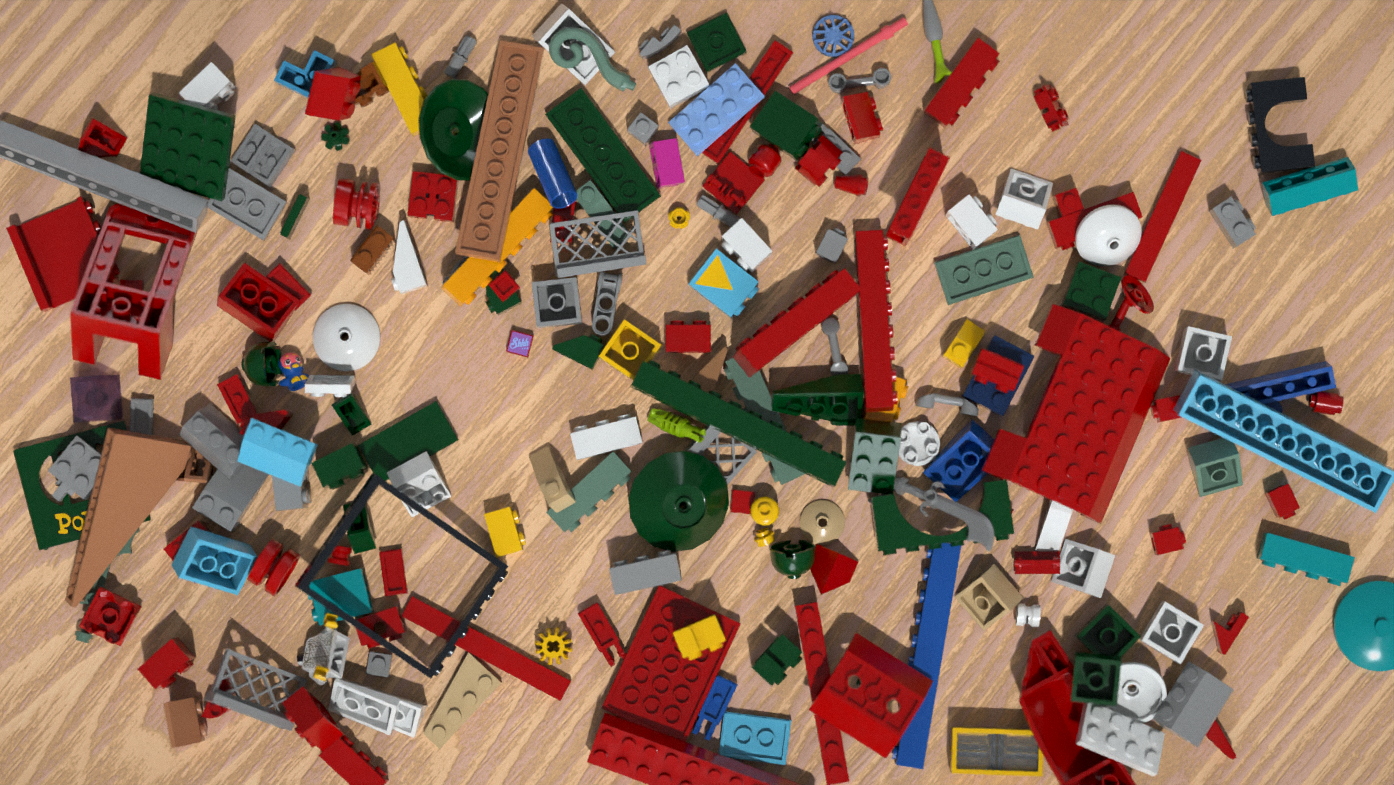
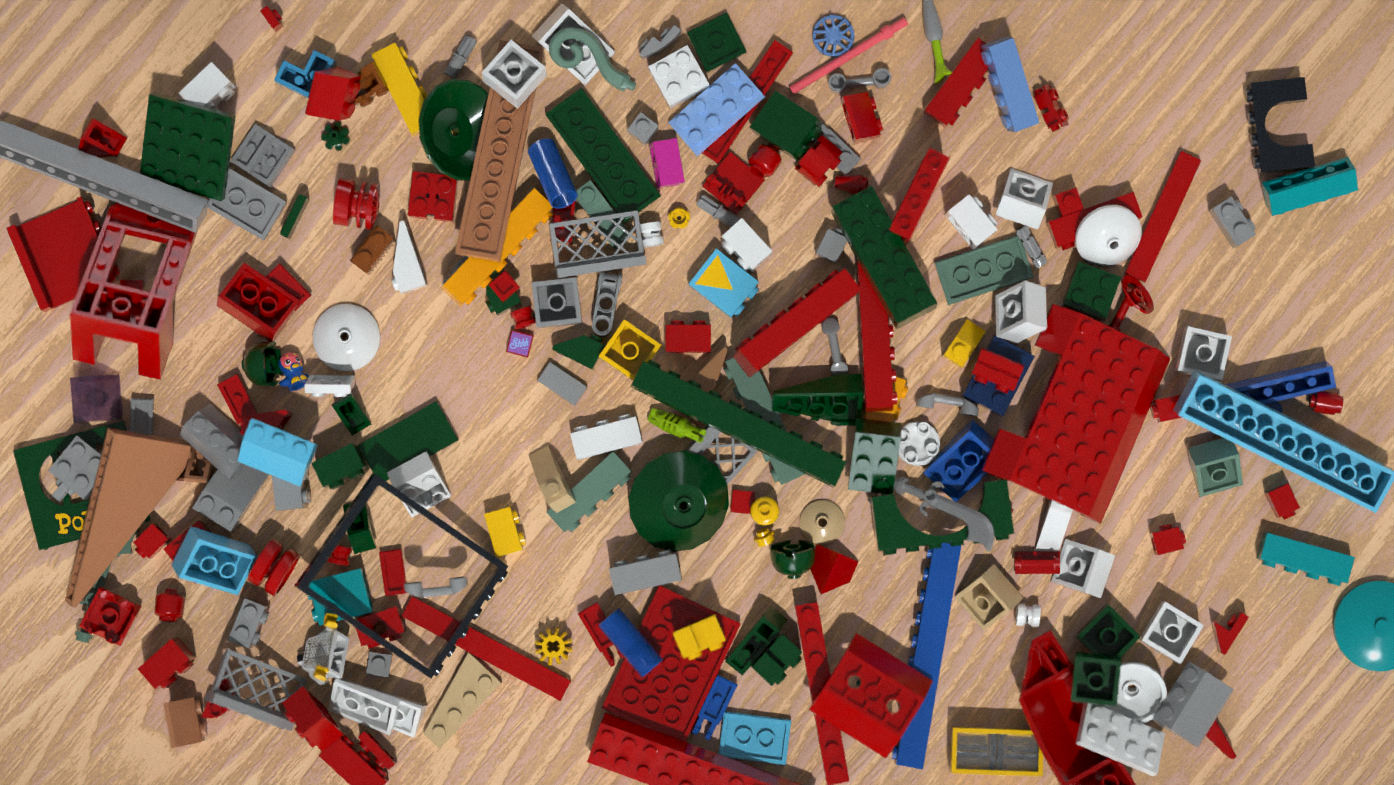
(151, 541): none -> red brick
(169, 605): none -> red head
(248, 623): none -> light grey brick
(272, 17): none -> red plate
(382, 758): none -> red plate
(416, 588): none -> light grey bar
(514, 74): none -> white brick
(523, 318): none -> red wheel
(562, 383): none -> light grey tile
(630, 642): none -> blue piece
(653, 239): none -> white wheel
(756, 640): none -> dark green slope
(884, 257): none -> dark green brick
(1010, 84): none -> medium blue brick
(1021, 312): none -> white brick
(1031, 246): none -> light grey axle

